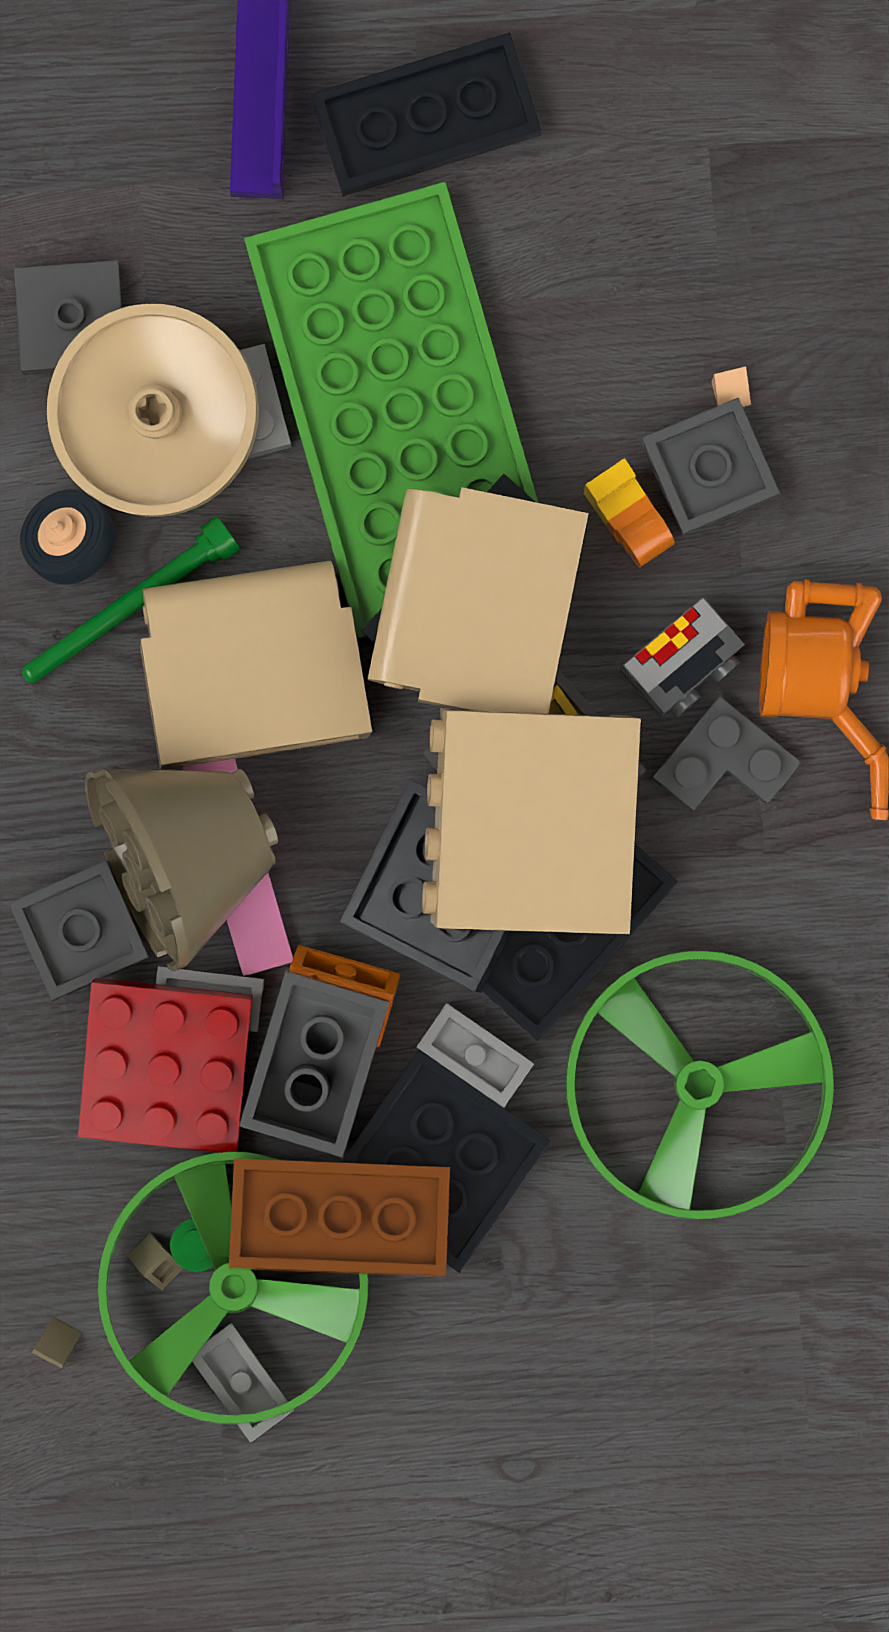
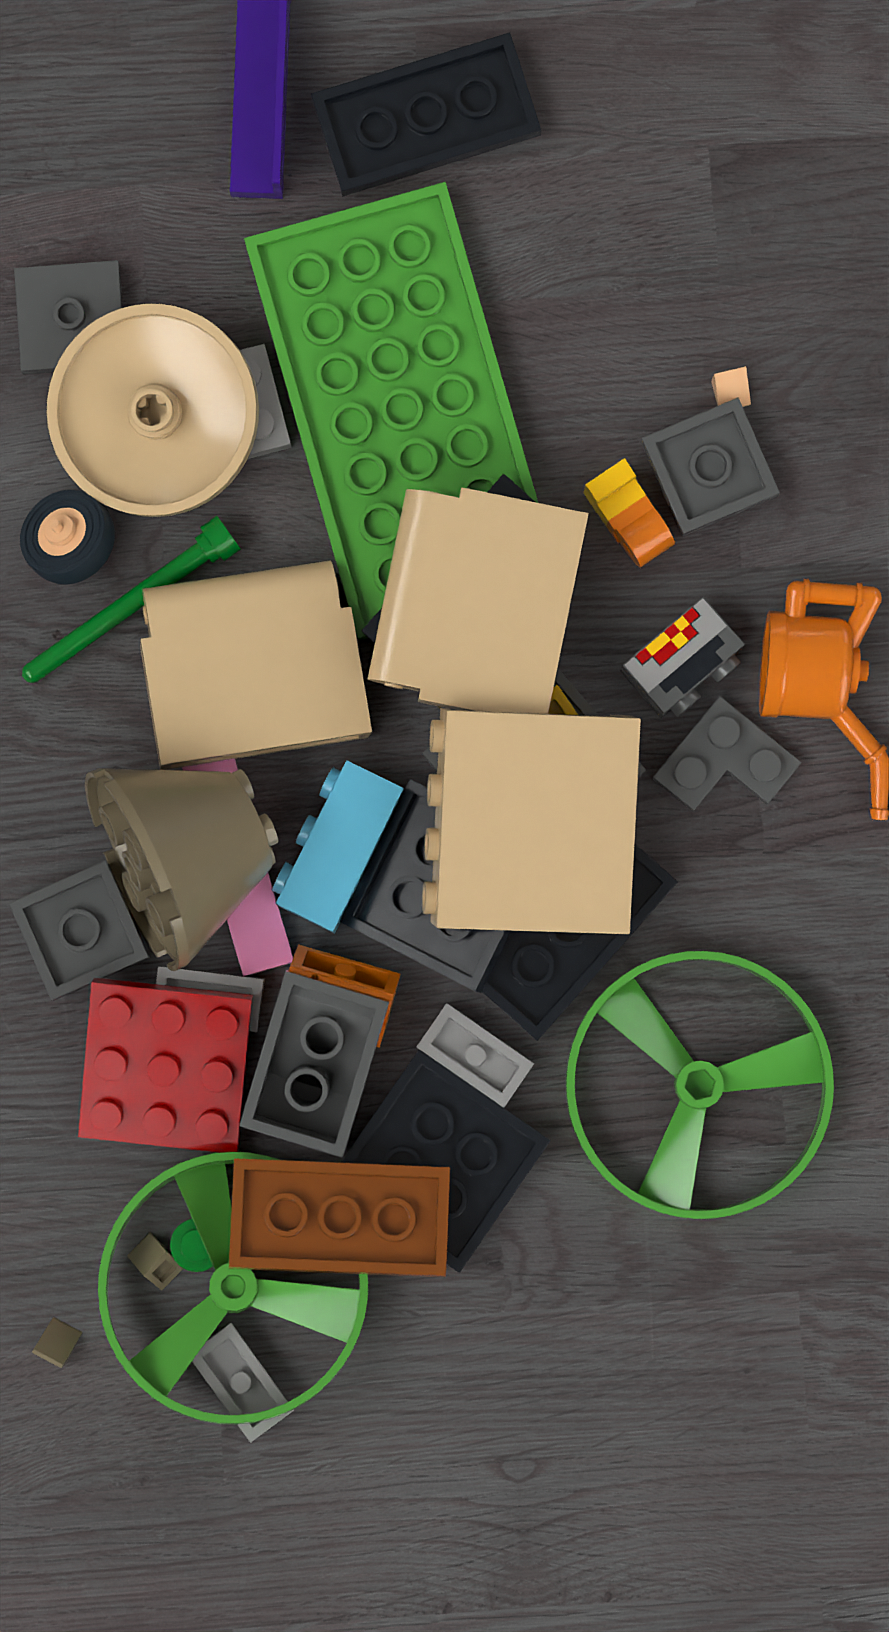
(337, 845): none -> medium azure brick

